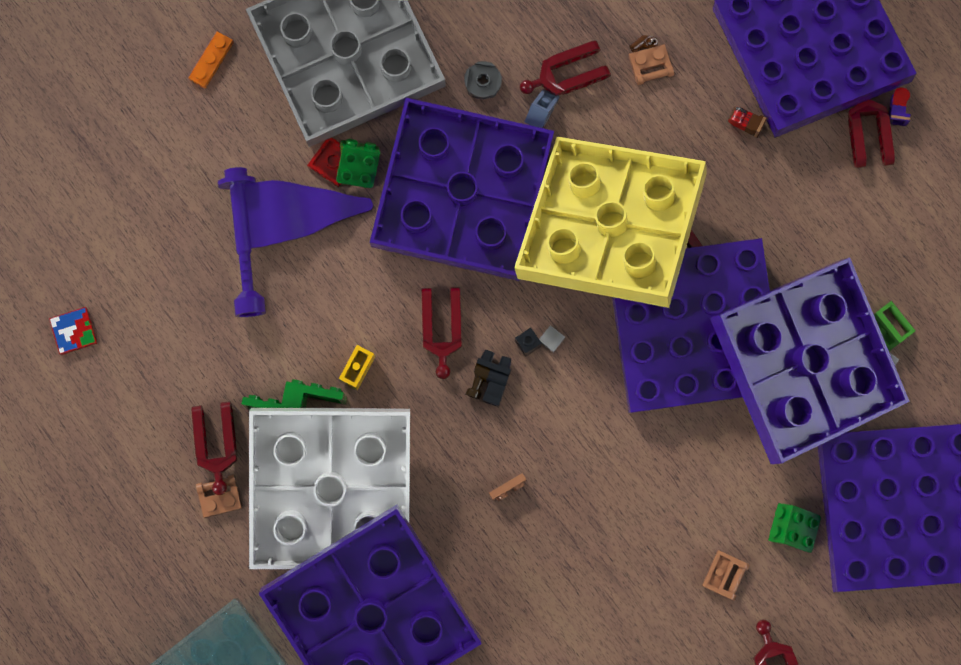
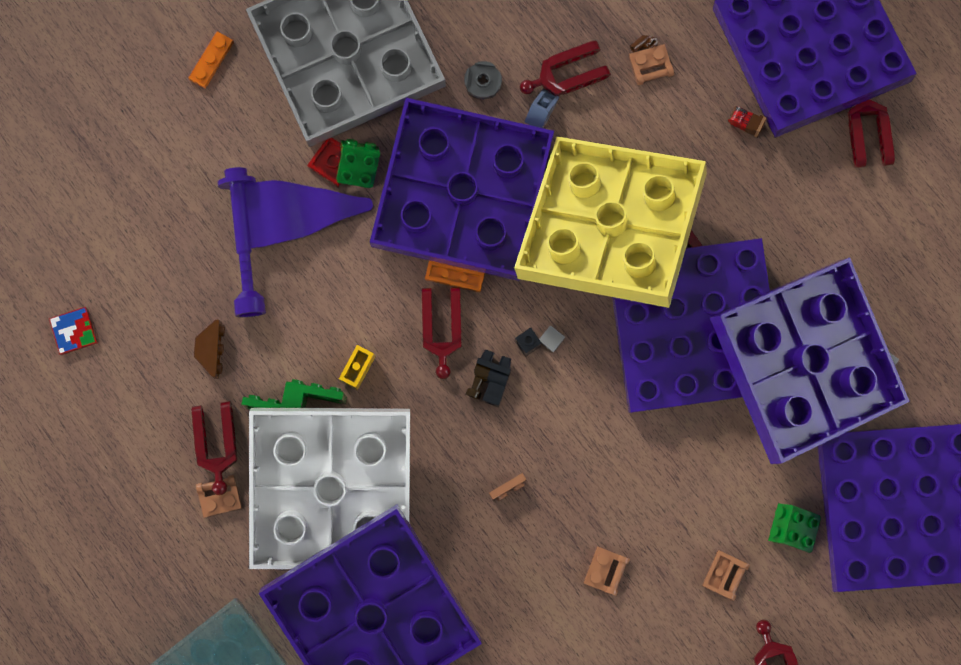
(209, 348): none -> reddish brown slope
(454, 276): none -> orange plate
(600, 568): none -> nougat plate
(889, 333): bright green tile -> none
(897, 107): leg -> none

